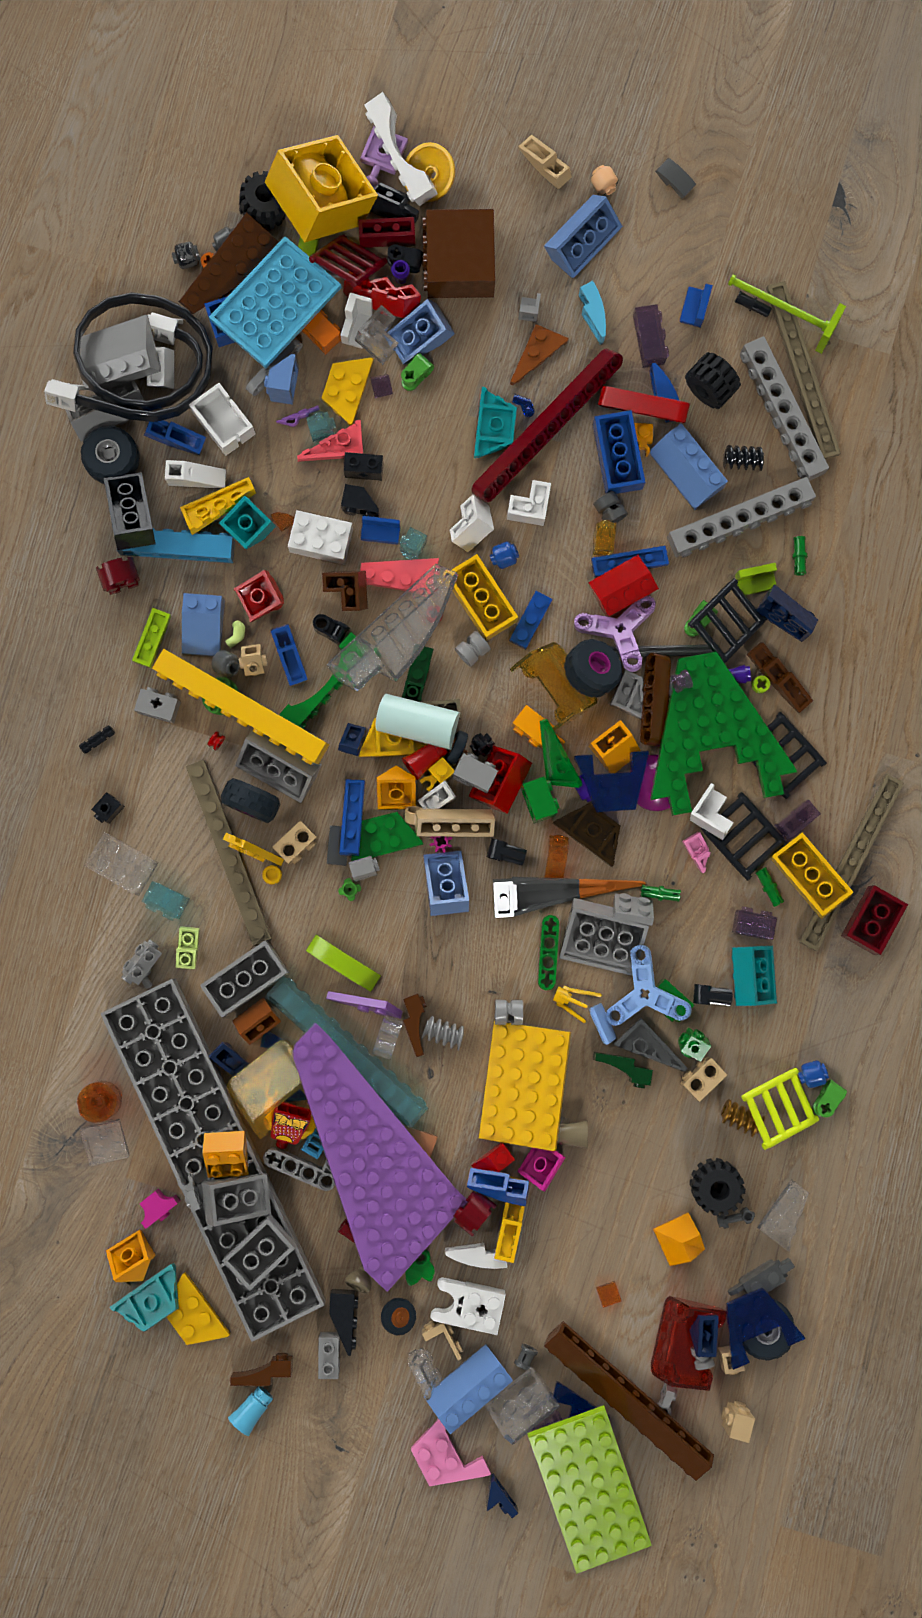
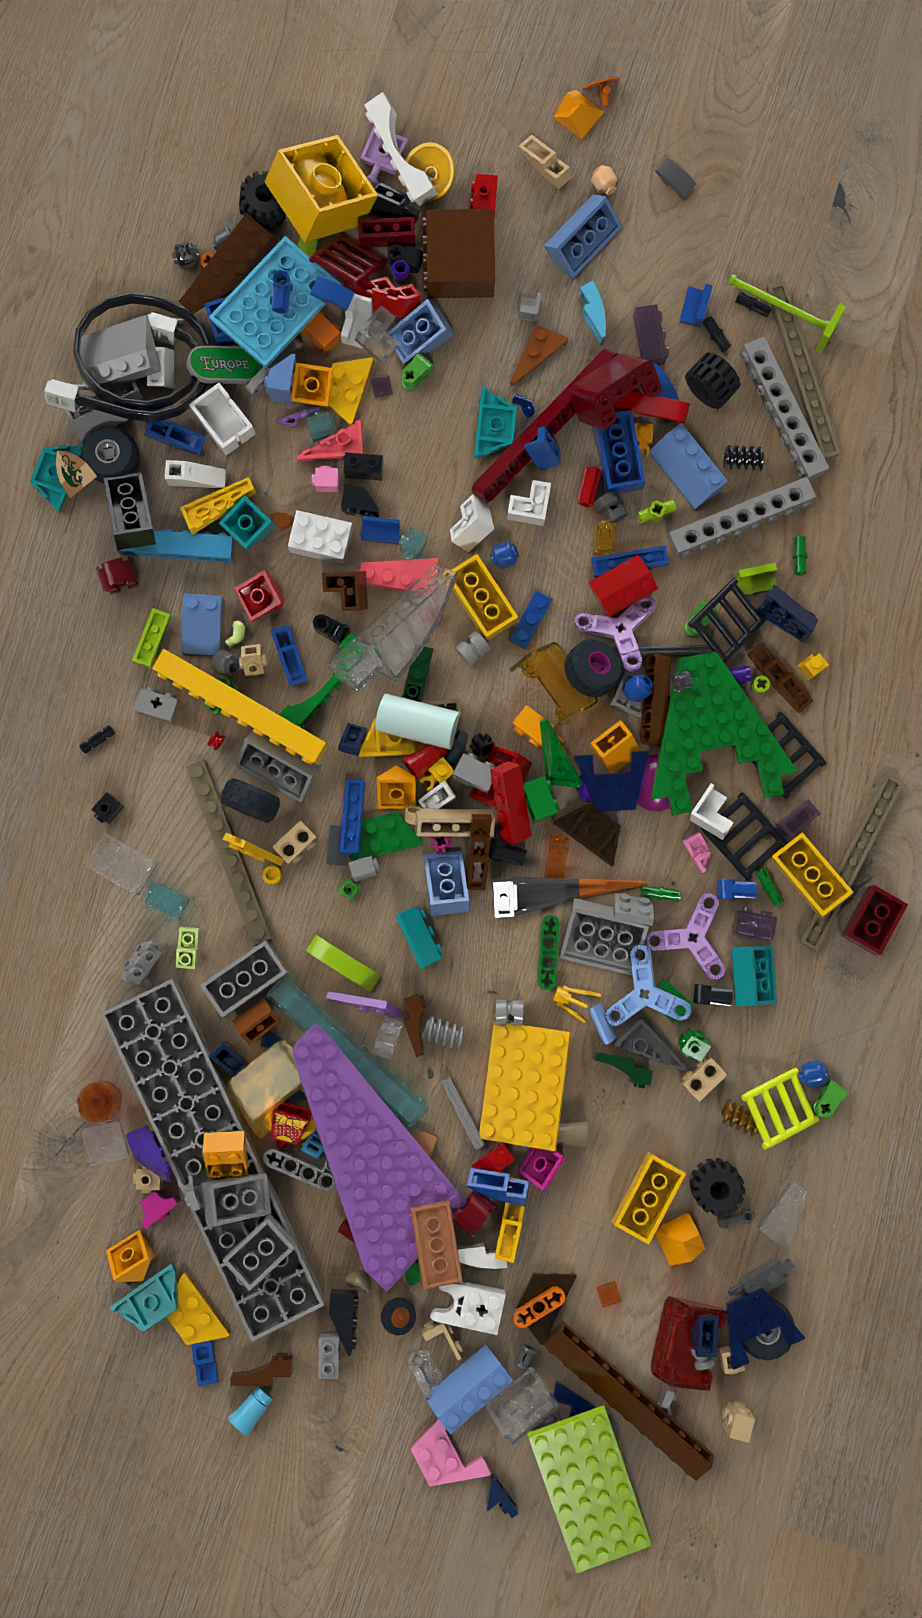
(46, 478): none -> teal wing
(73, 472): none -> shield
(143, 1183): none -> tan brick
(145, 1151): none -> dark purple slope
(205, 1363): none -> blue slope
(222, 364): none -> green tile
(281, 293): none -> blue piece
(312, 384): none -> light orange slope
(326, 479): none -> bright pink brick
(332, 292): none -> blue slope
(419, 936): none -> teal slope
(436, 1244): none -> nougat tile
(462, 1113): none -> light grey axle
(478, 851): none -> reddish brown slope
(484, 192): none -> red brick
(510, 802): none -> red brick
(538, 1284): none -> dark brown wing
(540, 1298): none -> orange beam
(544, 450): none -> blue panel
(578, 113): none -> light orange slope
(589, 486): none -> red axle
(598, 391): none -> dark red windscreen
(604, 89): none -> orange shield
(638, 688): none -> blue head
(648, 1197): none -> yellow brick
(664, 508): none -> lime axle
(697, 925): none -> lavender piece
(716, 334): none -> black axle
(732, 889): none -> blue piece
(812, 665): none -> yellow brick

